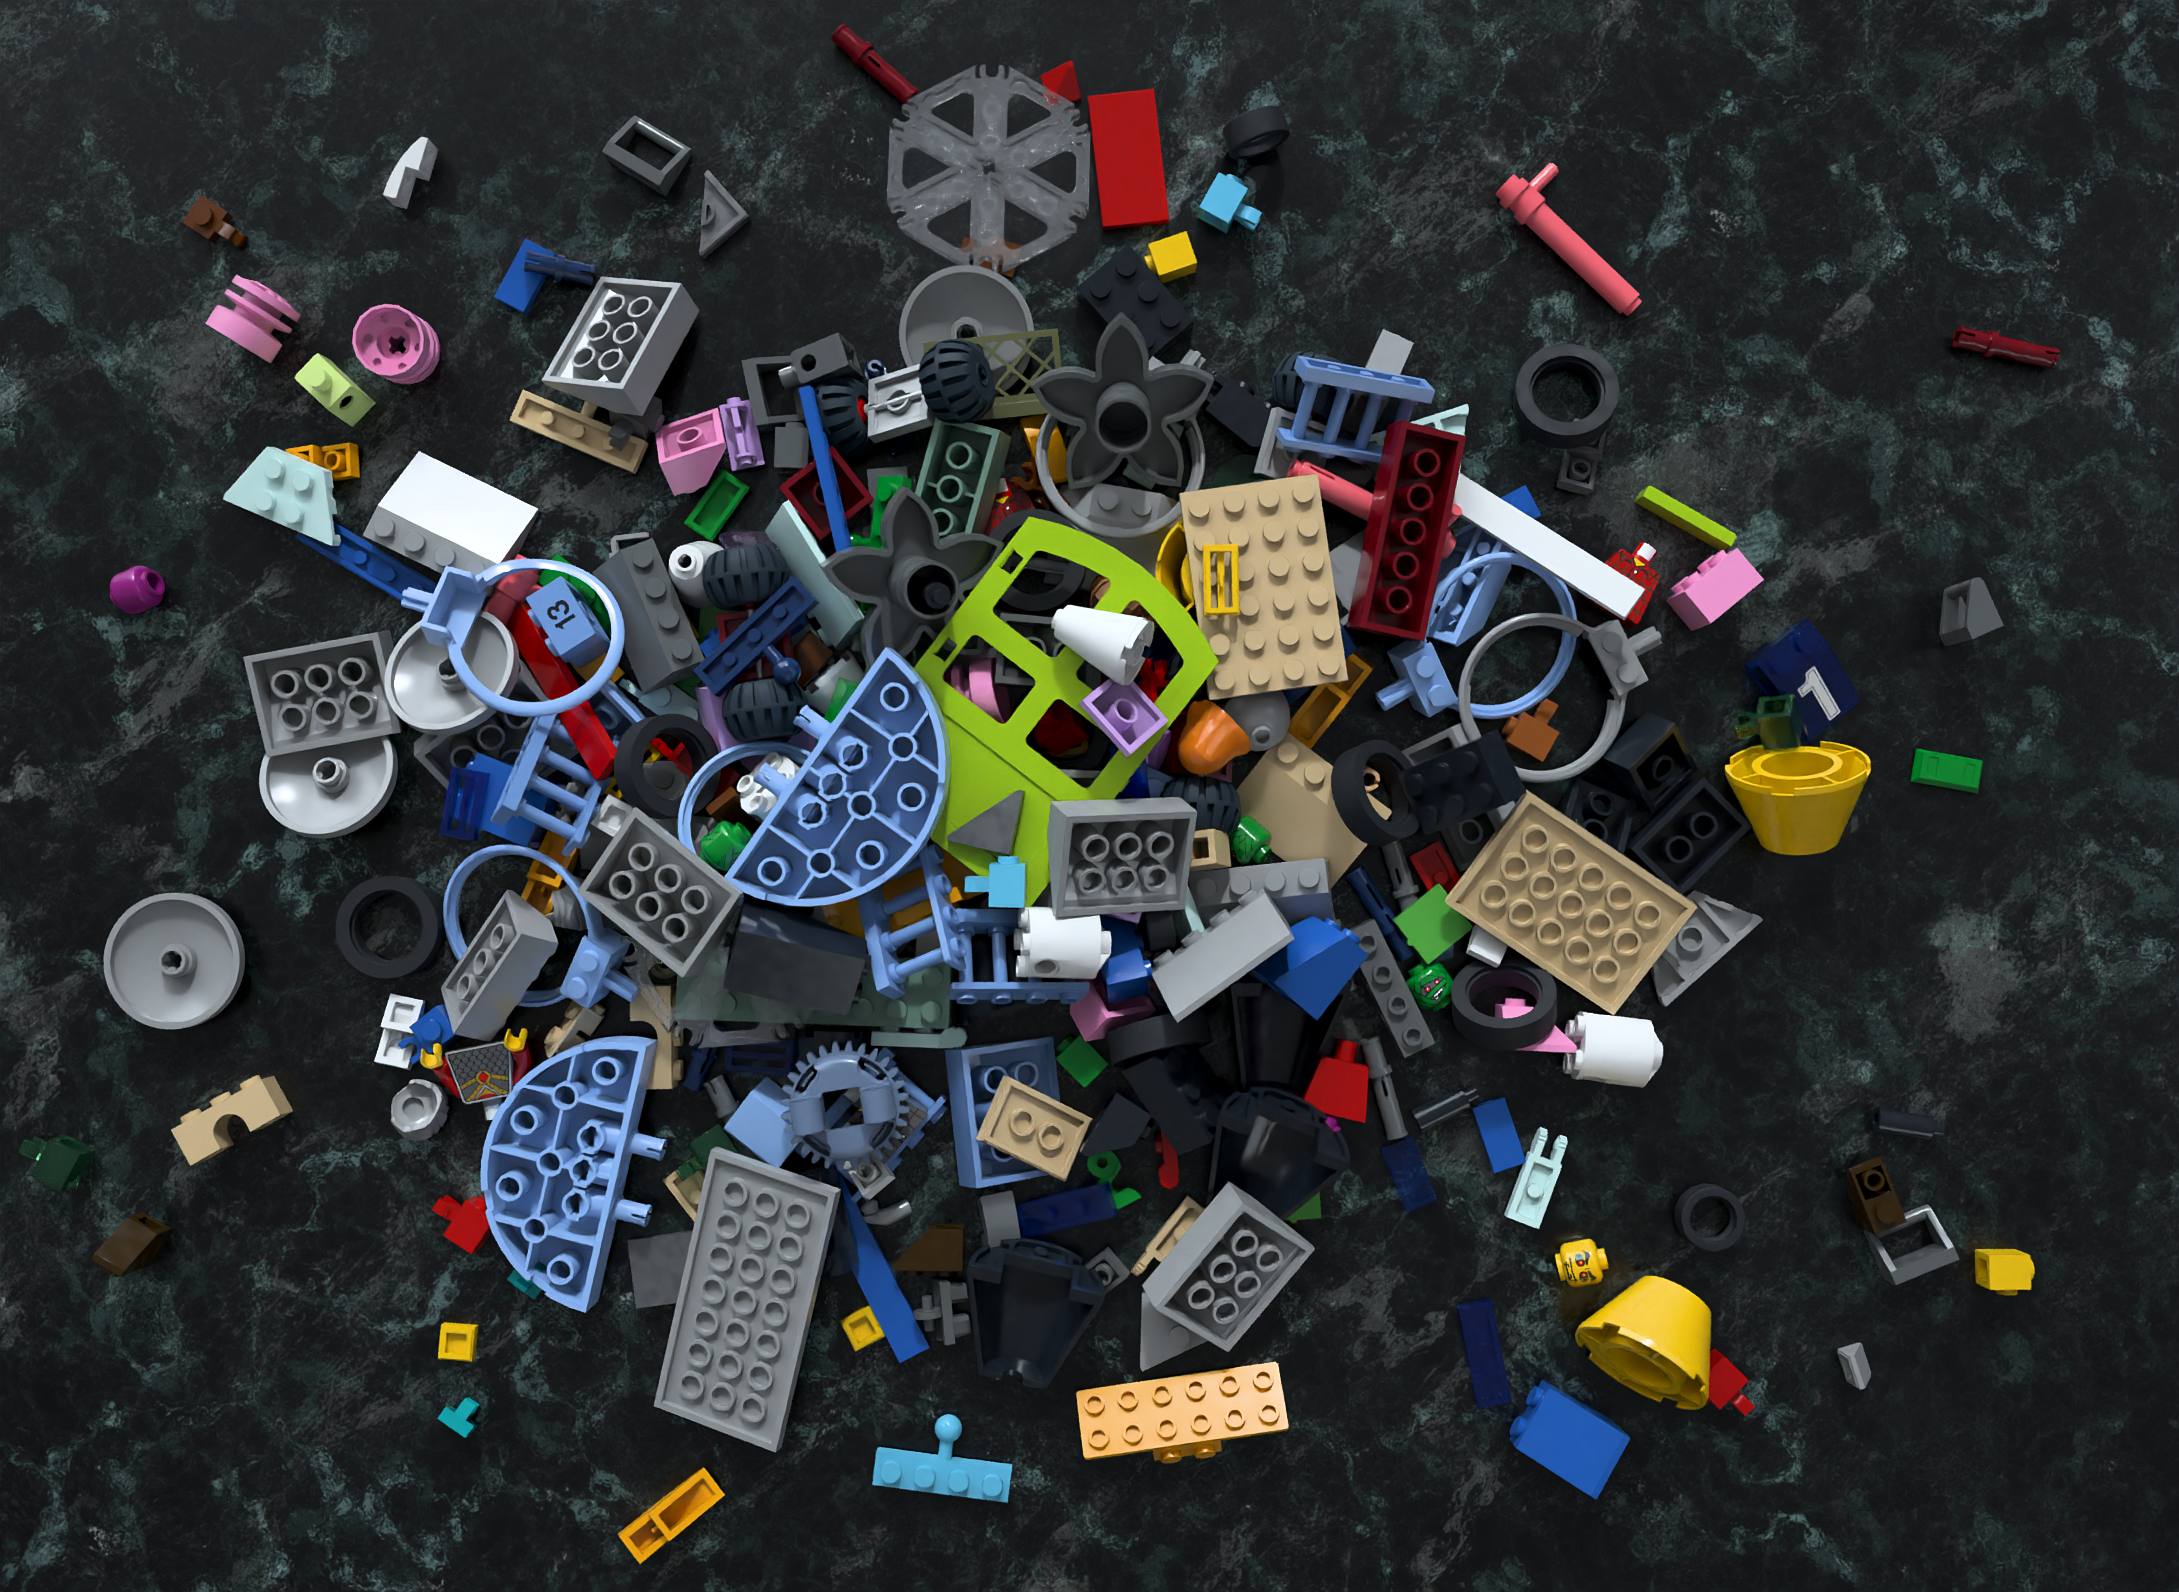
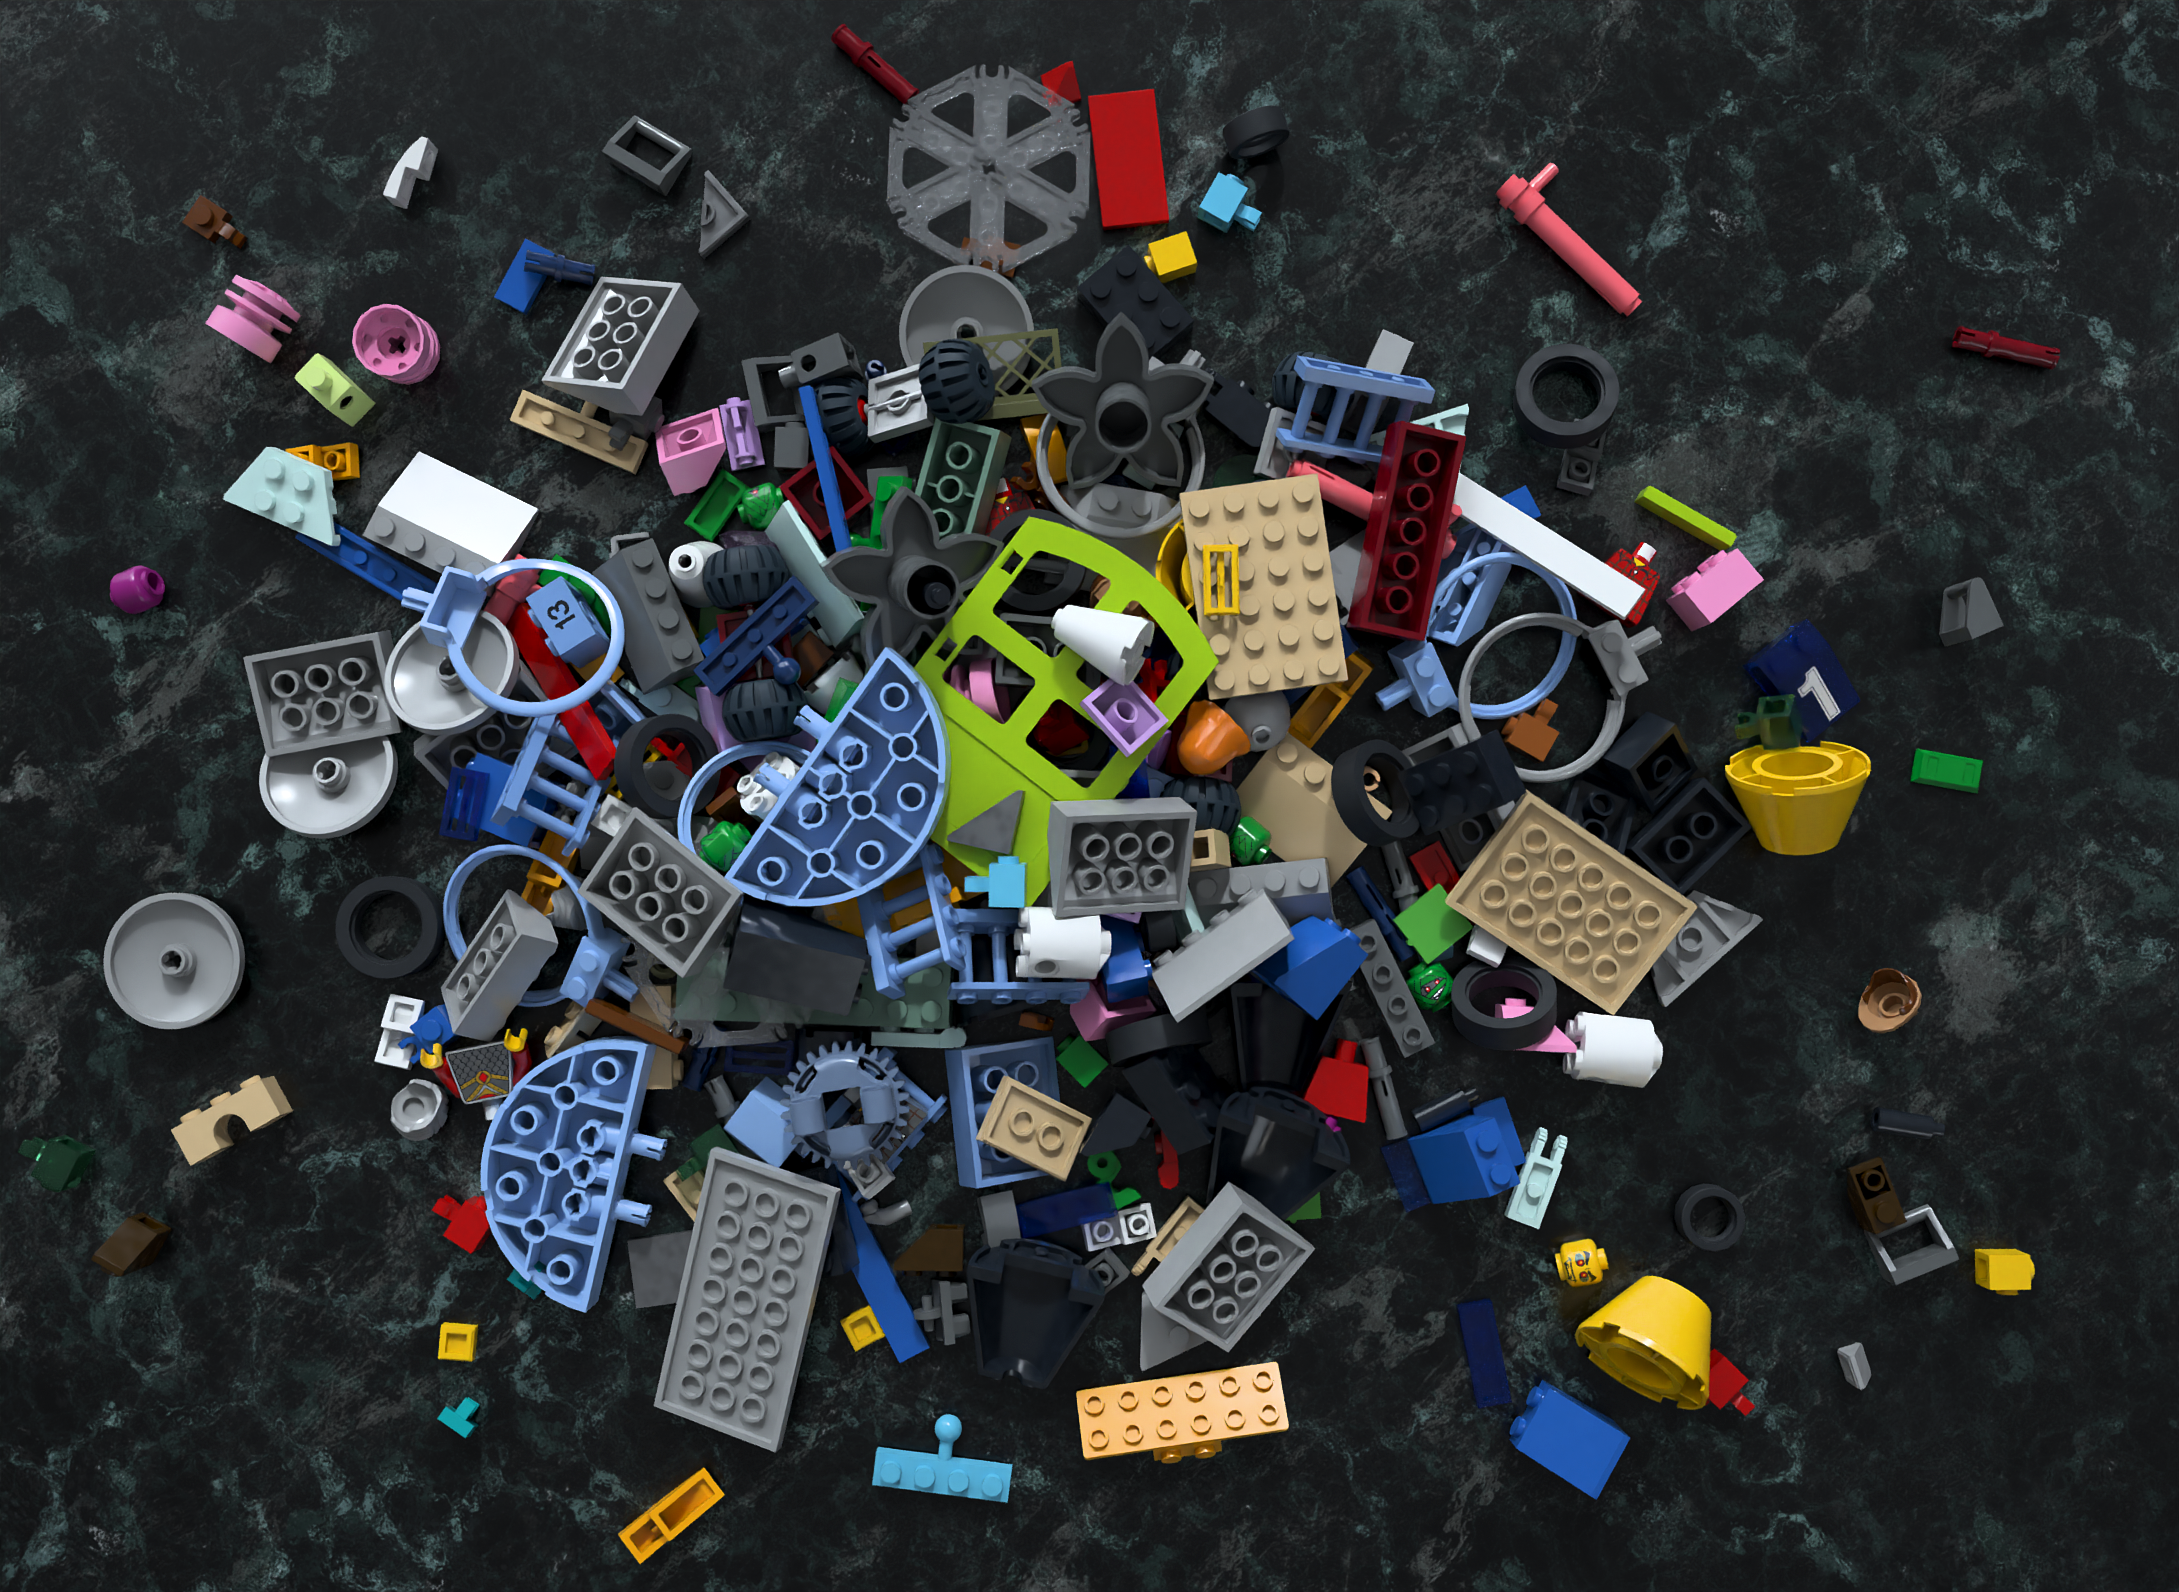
(636, 1025): none -> reddish brown tile
(760, 505): none -> green head
(1036, 1021): none -> dark orange tile
(1130, 1226): none -> white slope
(1463, 1160): none -> blue slope
(1889, 1001): none -> medium nougat piece

